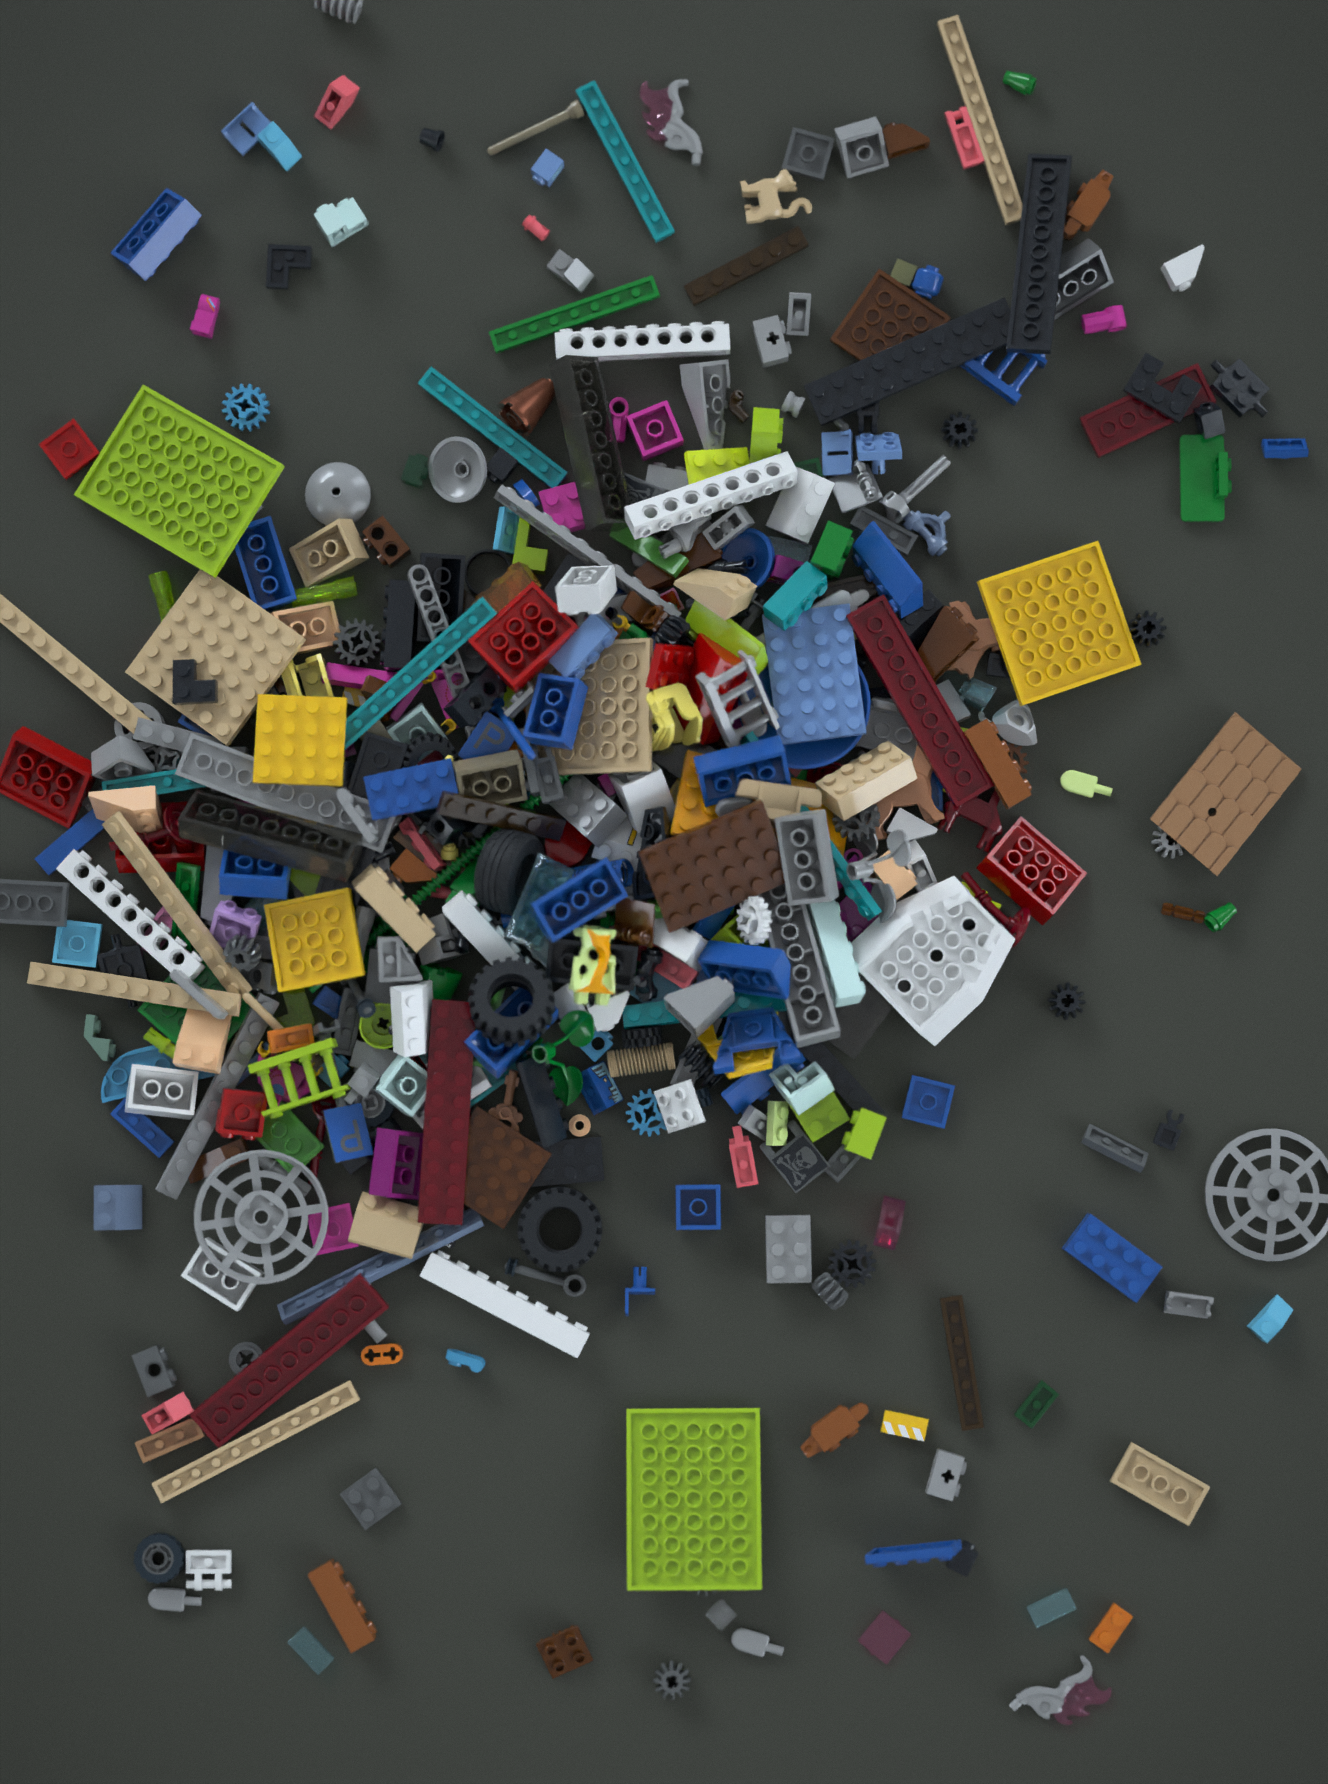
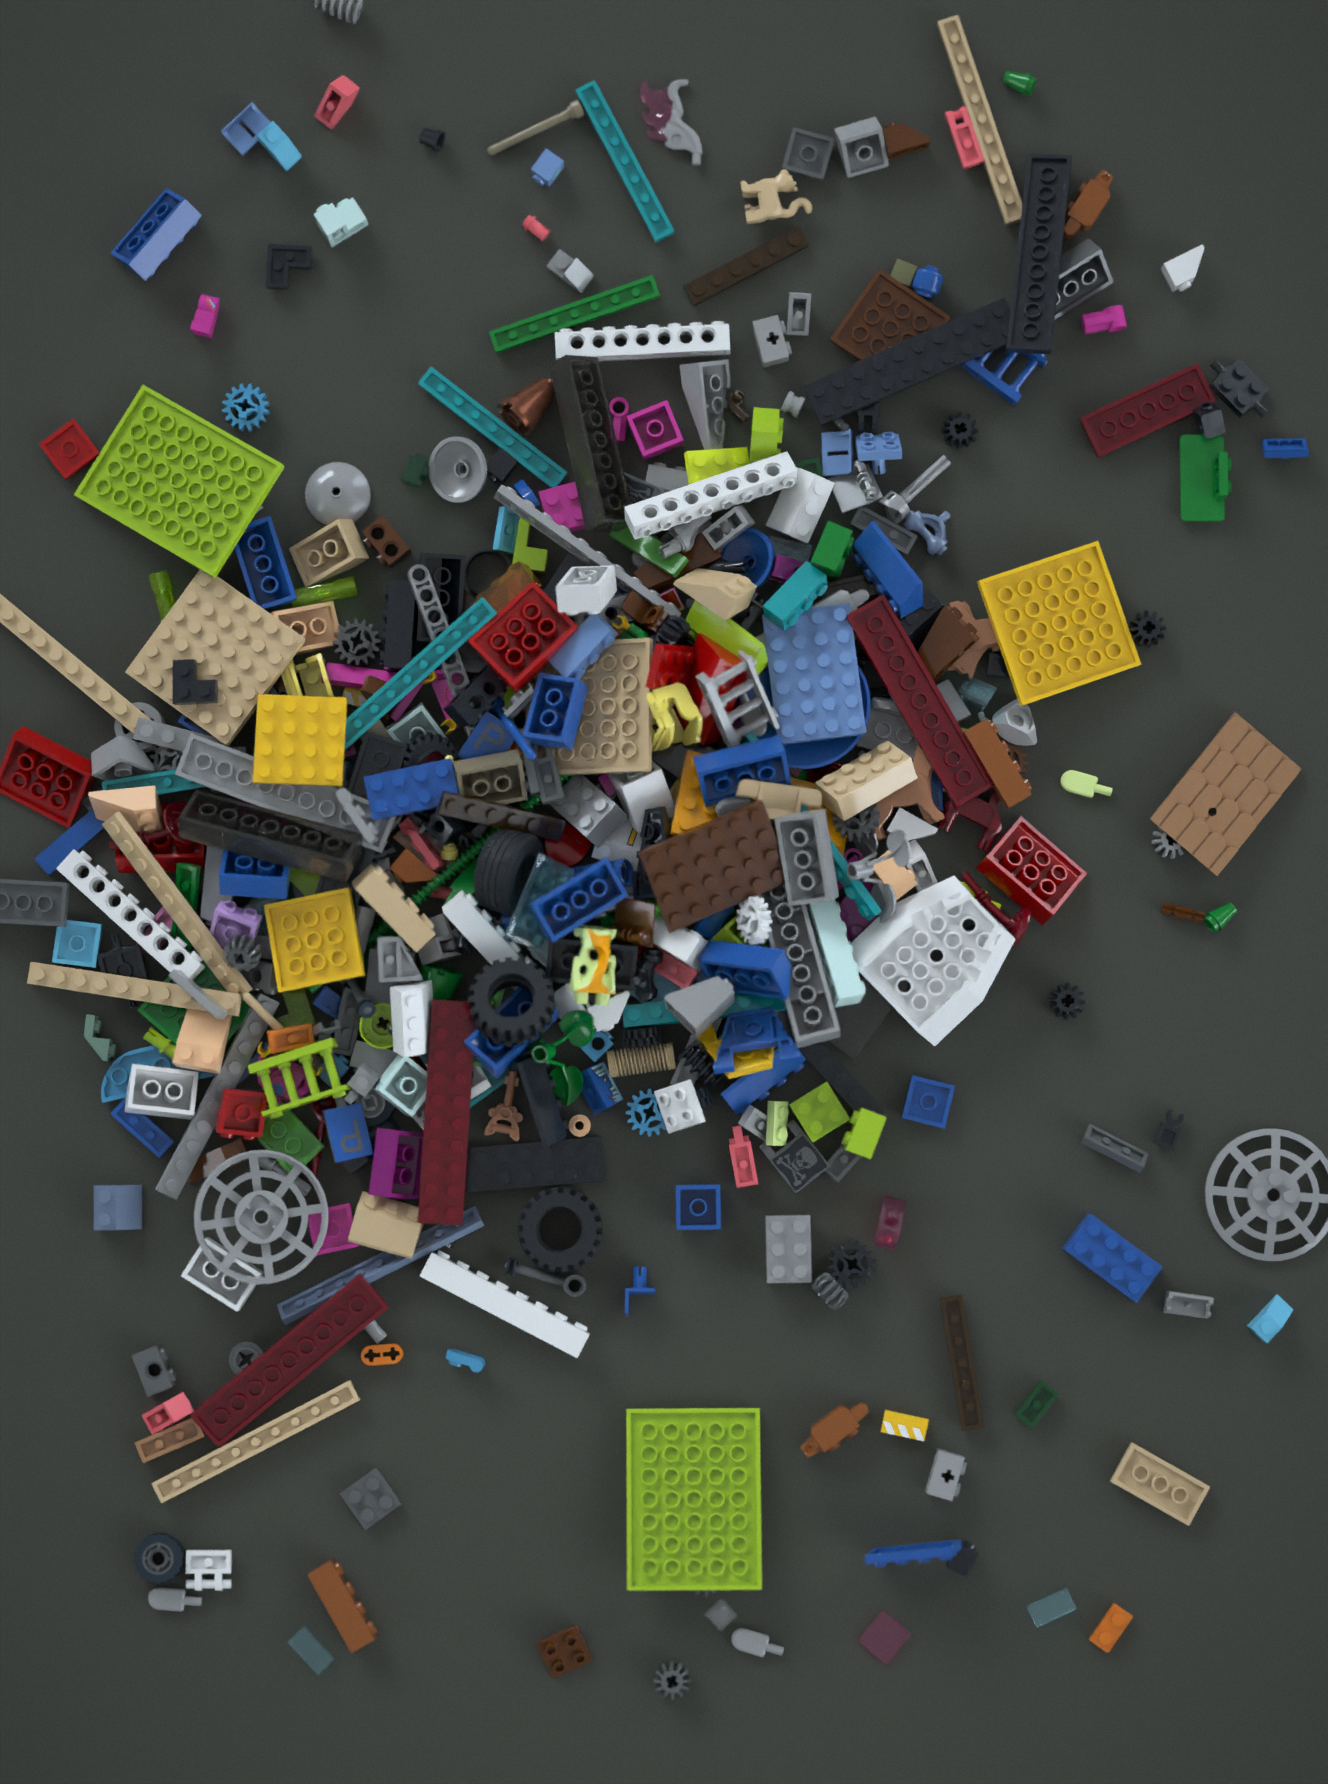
(499, 1167): reddish brown plate -> none
(804, 1088): light aqua brick -> none
(1066, 1699): piece -> none
(1170, 404): black plate -> none

